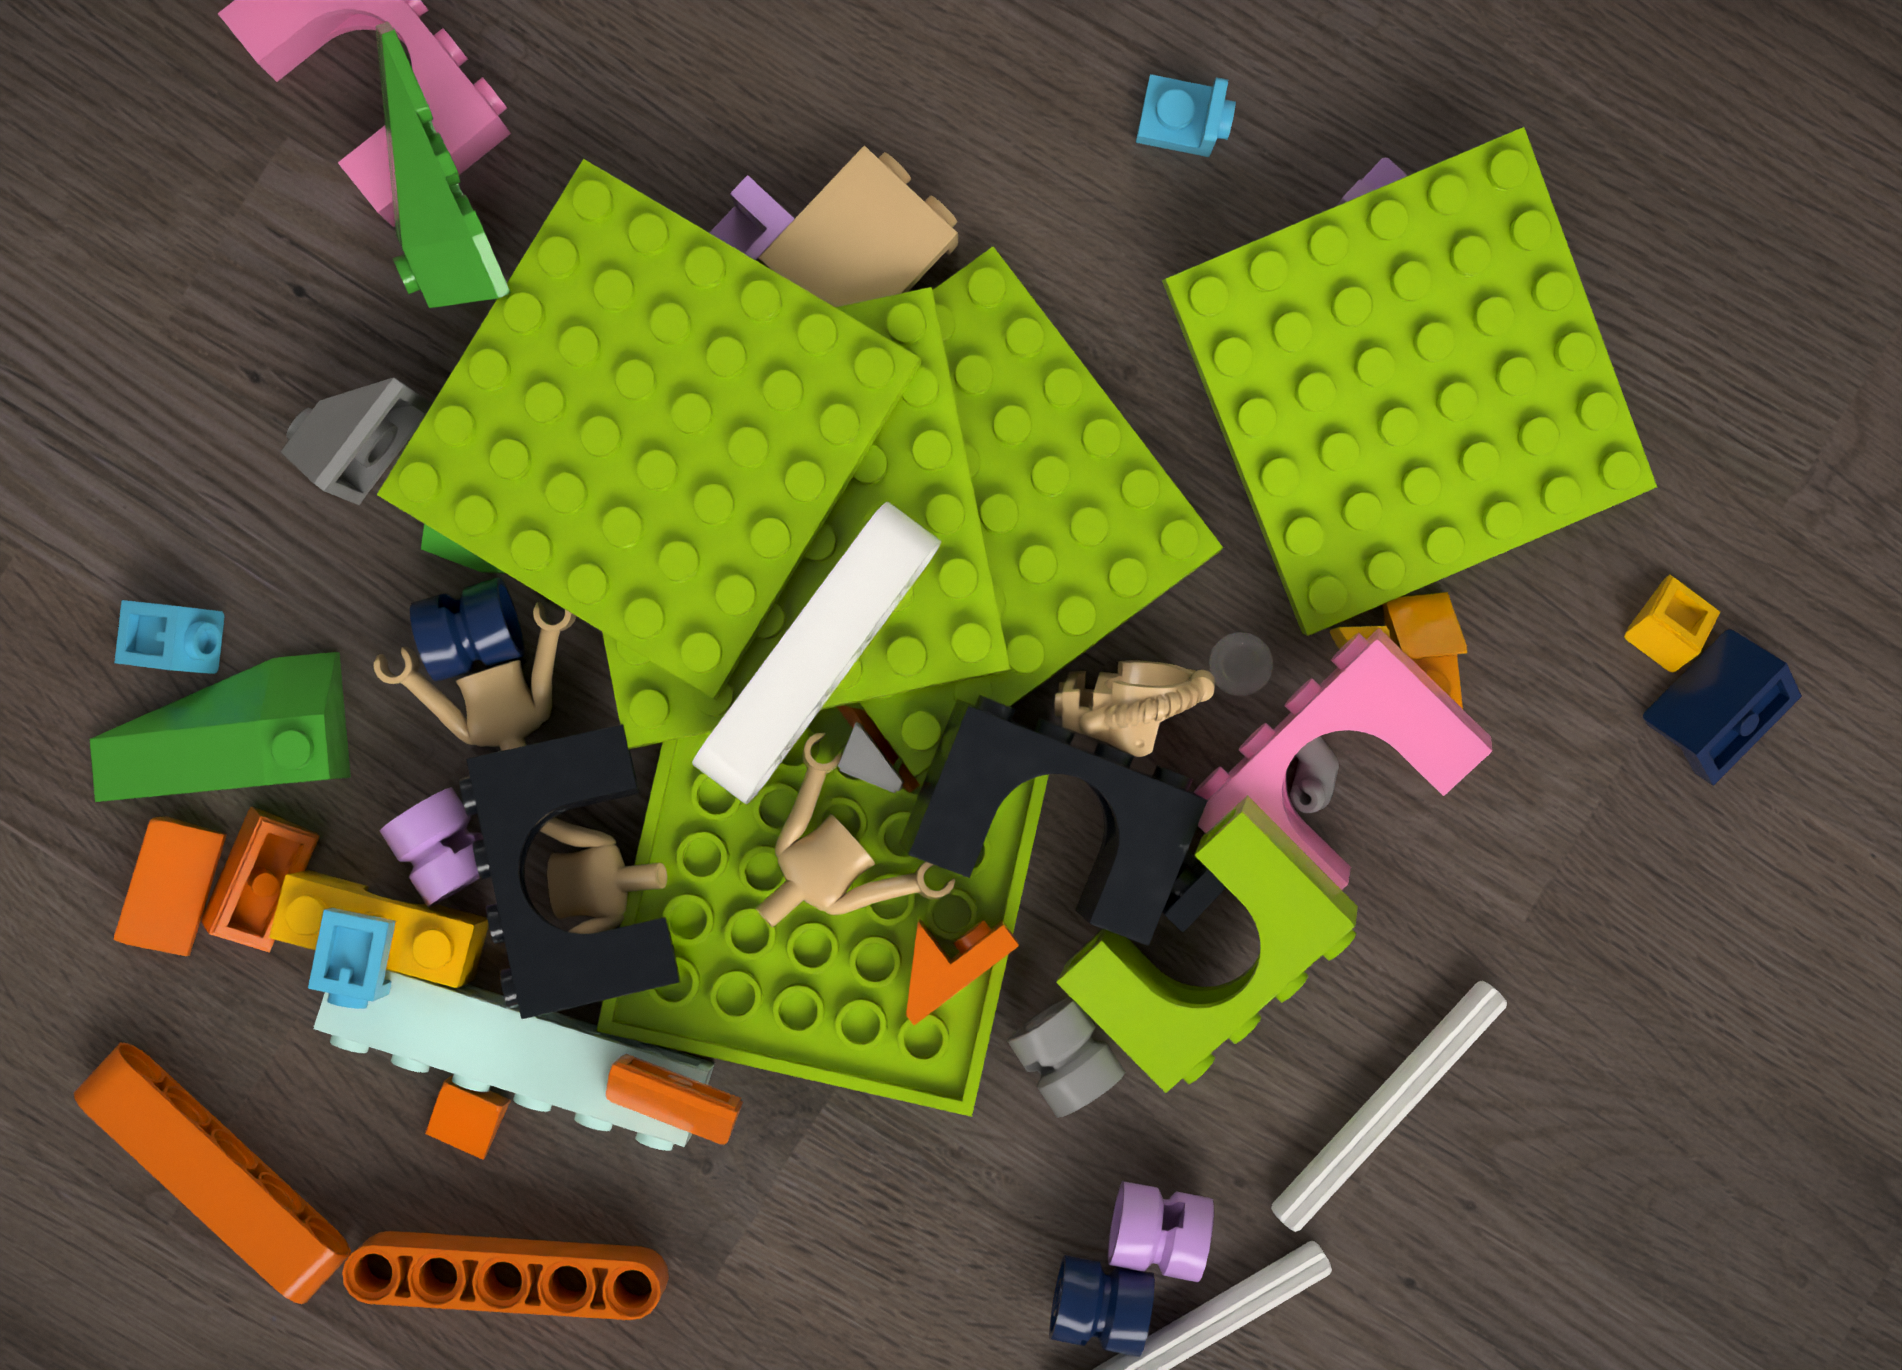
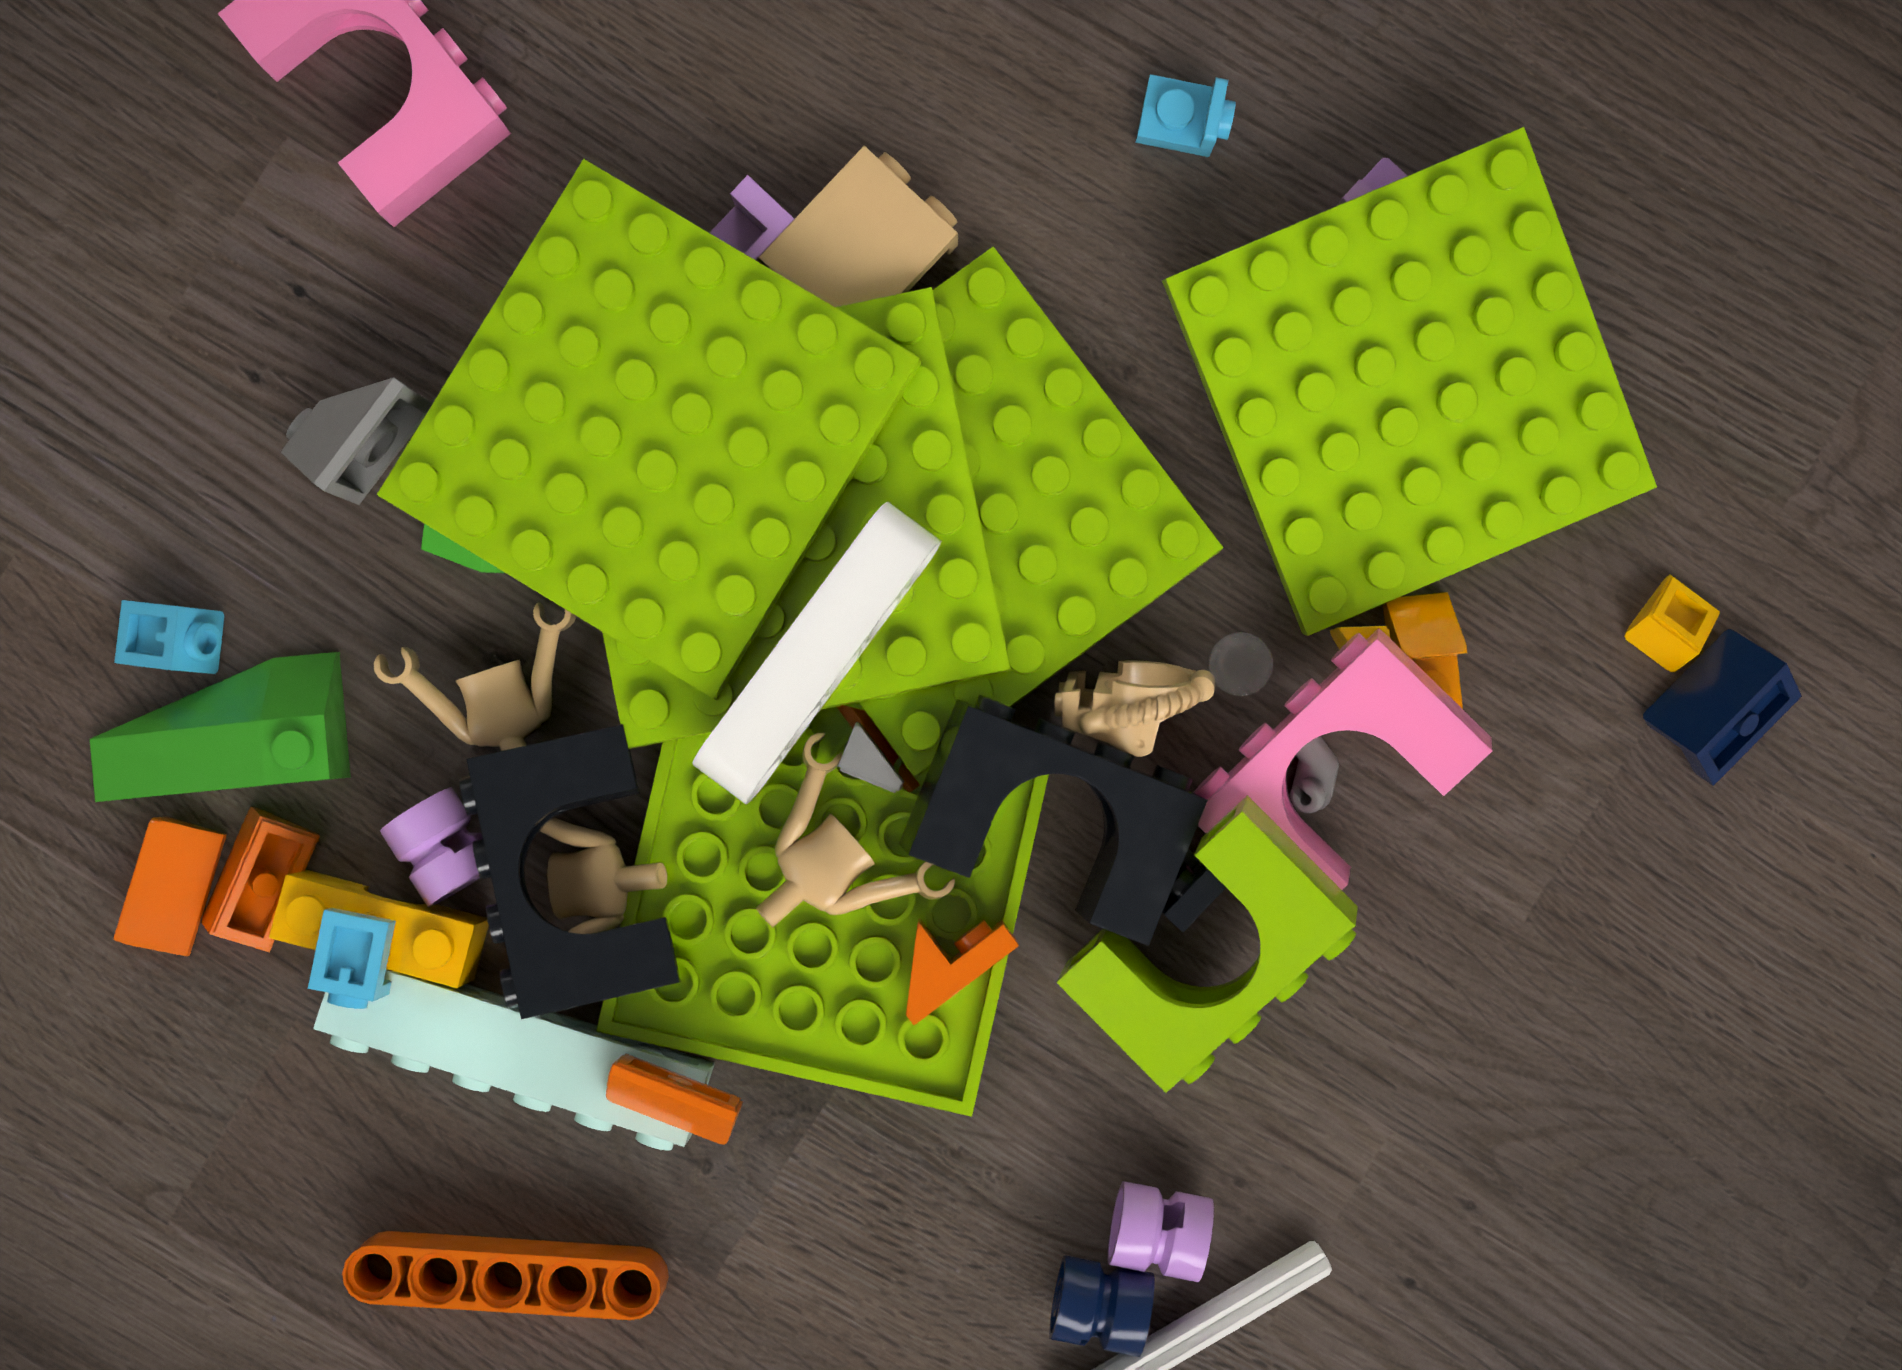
(212, 1173): orange beam -> none
(433, 220): bright green wedge -> none
(467, 1118): orange slope -> none
(473, 628): dark blue wheel -> none
(1068, 1059): light grey wheel -> none
(1388, 1105): white axle -> none

